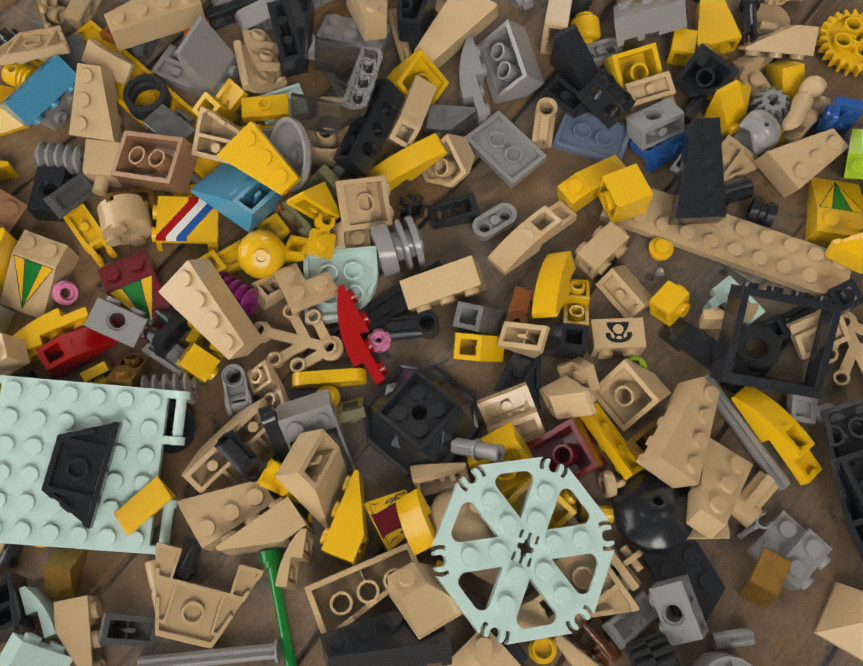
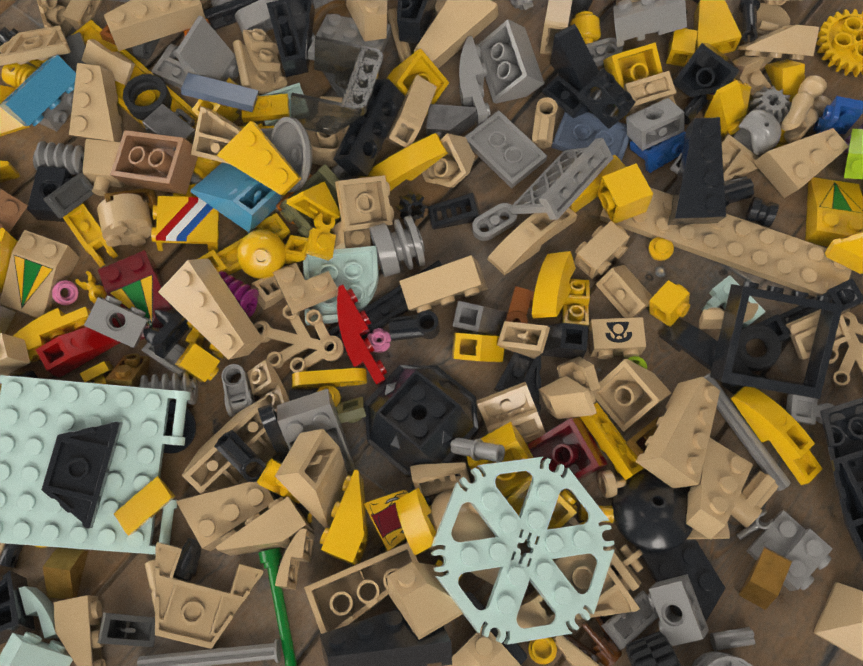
(94, 290): none -> yellow arm
(219, 92): none -> sand blue tile
(564, 180): none -> light grey fence

